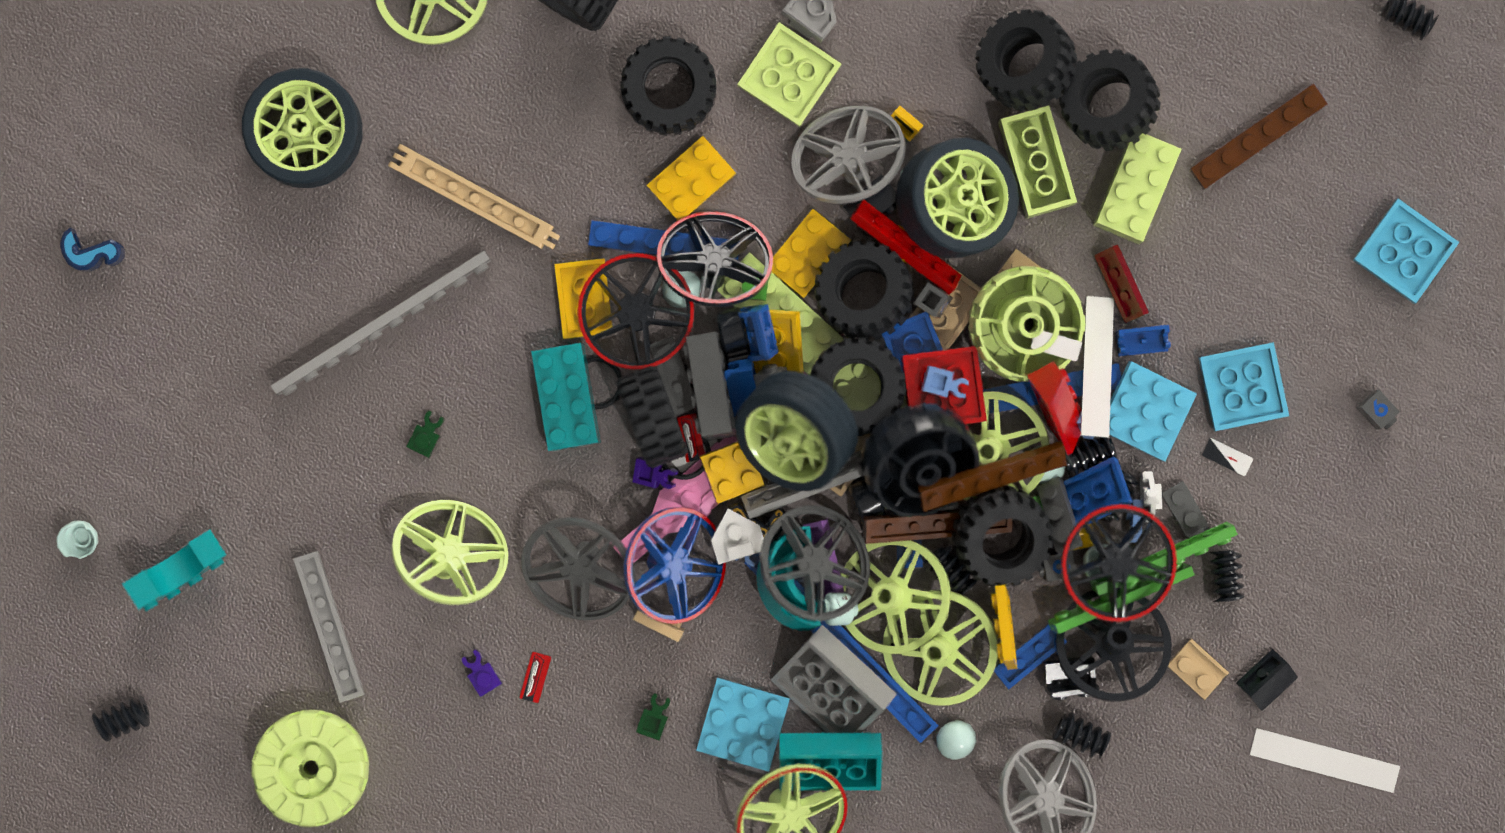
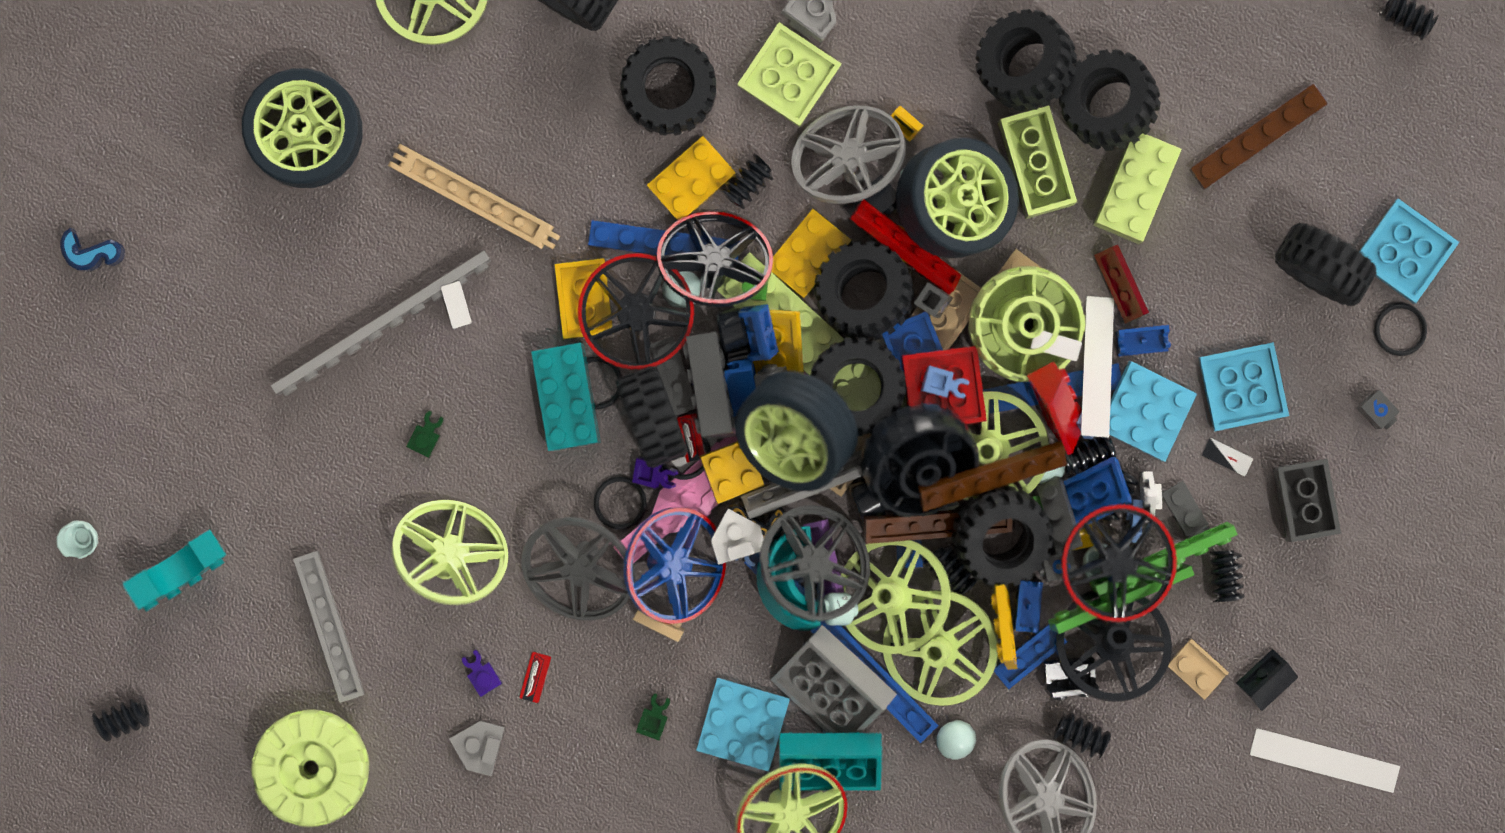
(456, 304): none -> white sticker
(479, 746): none -> light grey plate
(620, 526): none -> black tyre
(748, 182): none -> black piece
(1028, 606): none -> blue hinge
(1306, 500): none -> dark grey brick
(1325, 264): none -> black tyre
(1377, 329): none -> black tyre

